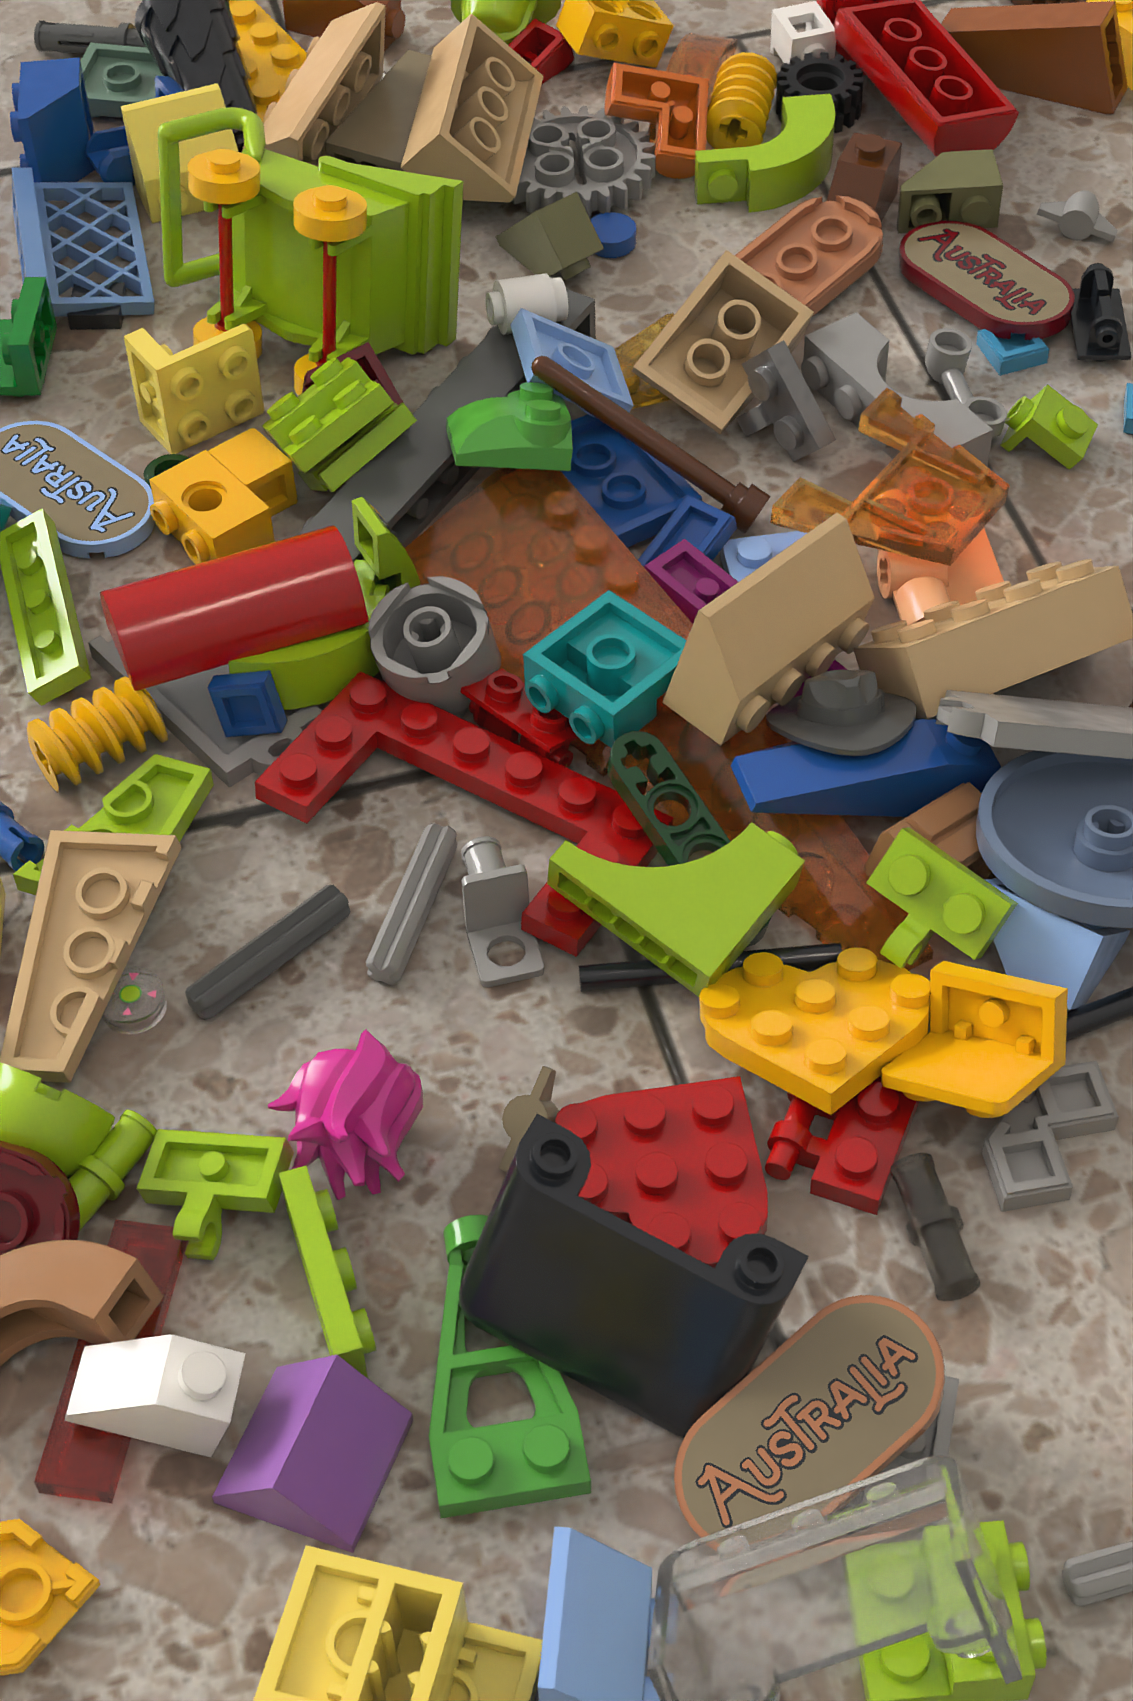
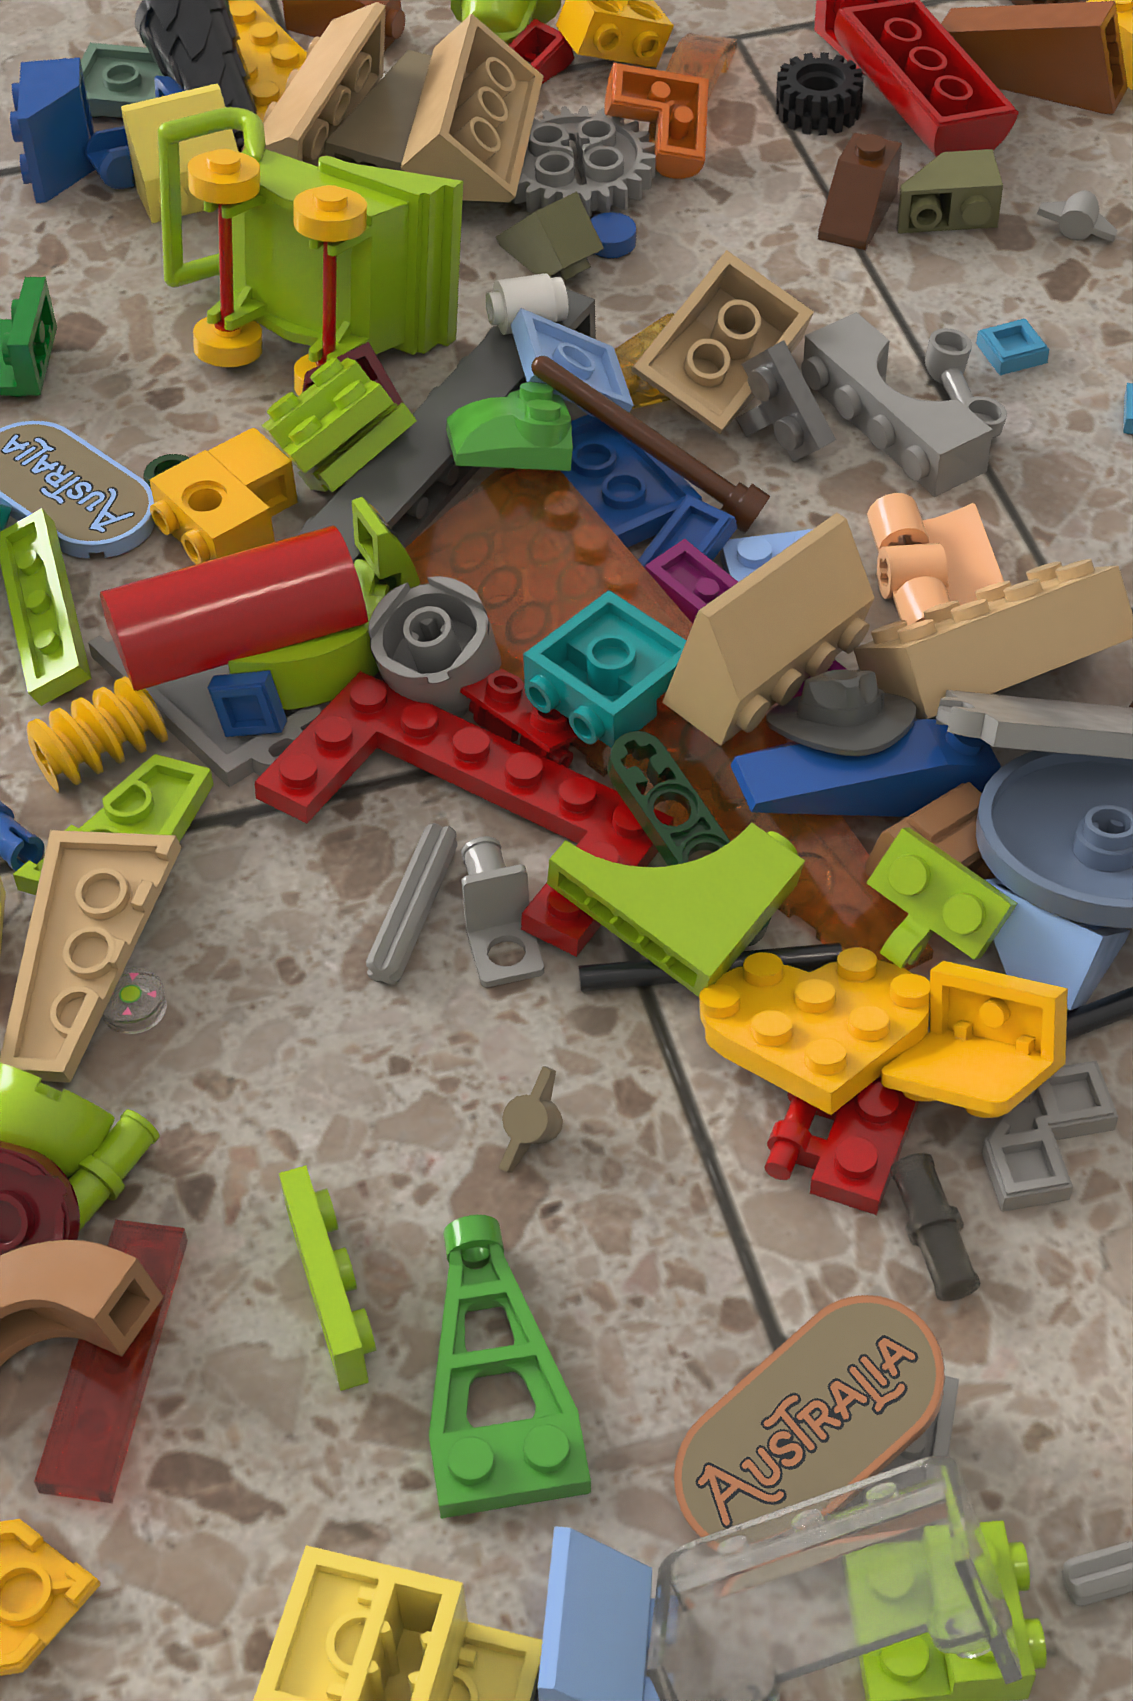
(43, 249): medium blue fence -> none
(77, 37): dark grey pin -> none
(97, 318): black tile -> none
(158, 1391): white slope -> none
(197, 389): light yellow bracket -> none
(210, 1175): lime plate -> none
(267, 952): dark grey axle -> none
(316, 1452): medium lavender slope -> none
(352, 1112): dark pink hair -> none
(614, 1299): black windscreen -> none
(675, 1163): red plate -> none
(741, 101): yellow piece -> none
(778, 169): lime arch -> none
(816, 39): white brick -> none
(818, 249): nougat tile -> none
(919, 505): clear orange wing -> none
(986, 280): tile -> none
(1051, 424): lime bracket -> none
(1099, 318): black hinge -> none

